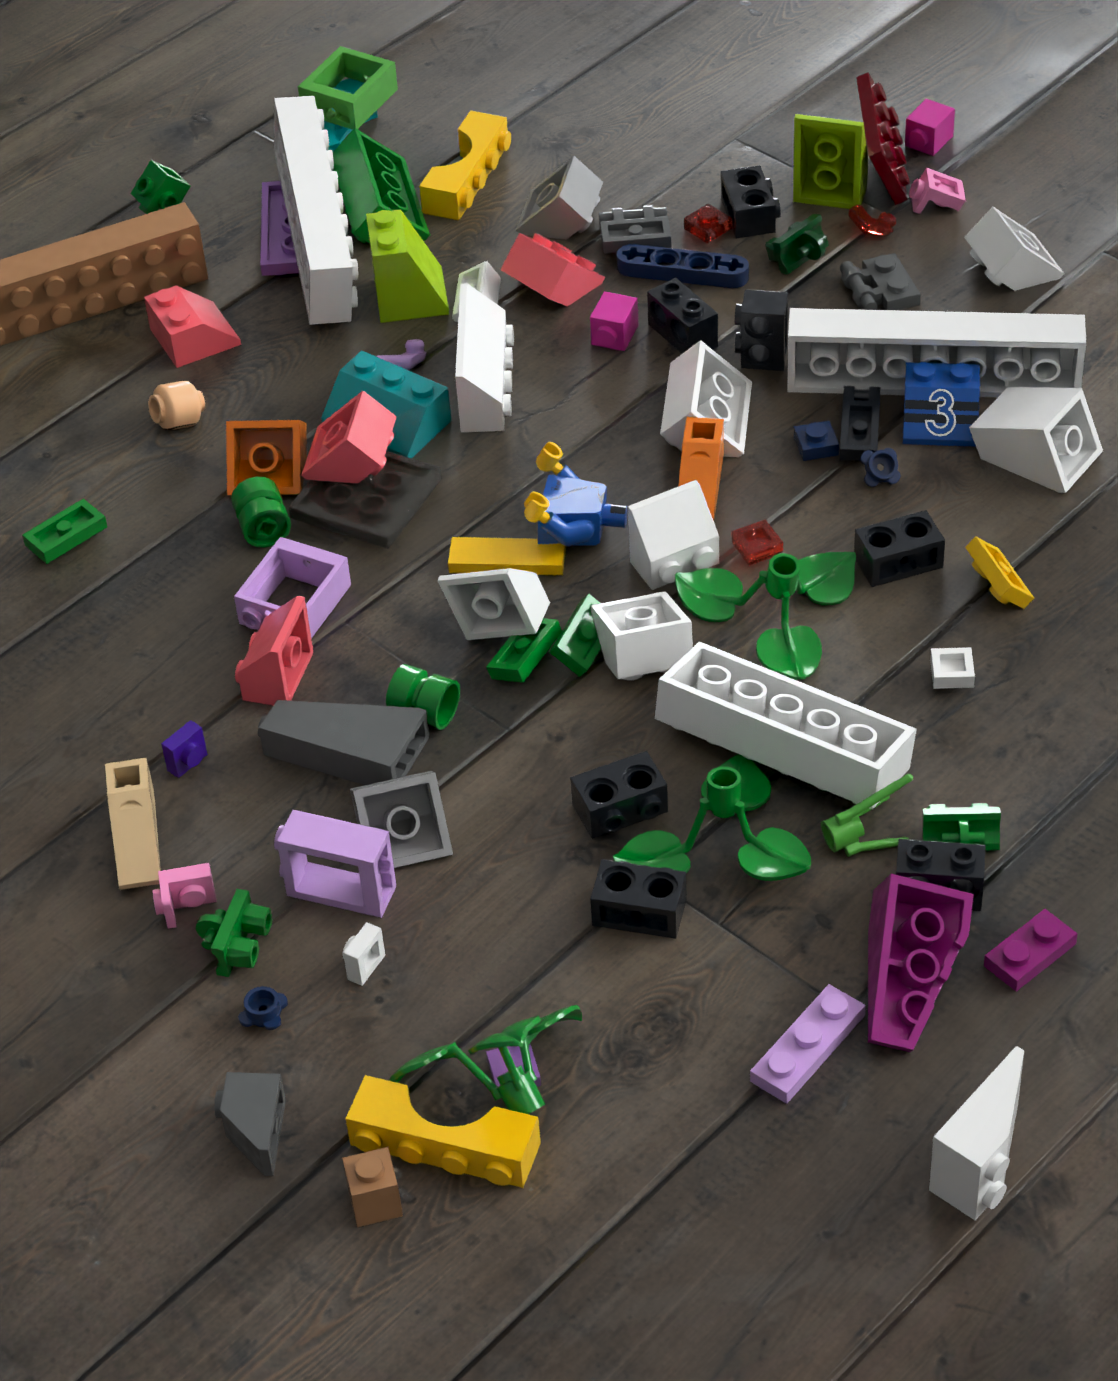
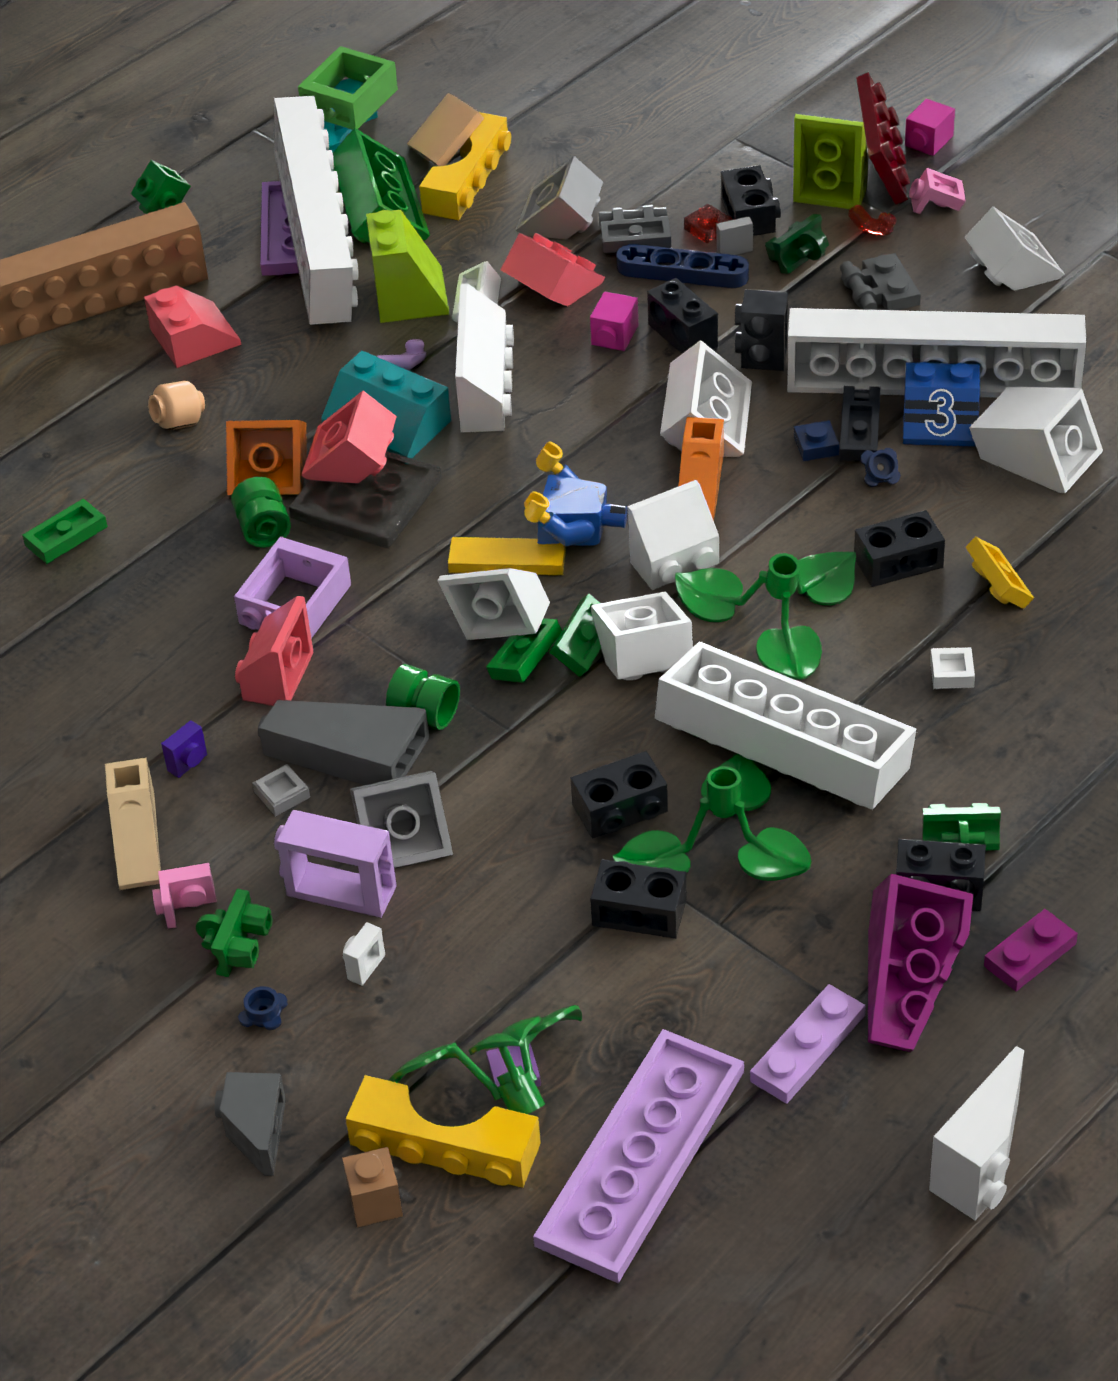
(281, 790): none -> light grey tile
(445, 130): none -> light nougat slope
(639, 1156): none -> lavender plate
(735, 236): none -> light grey tile
(757, 542): clear red plate -> none
(846, 827): bright green plant -> none

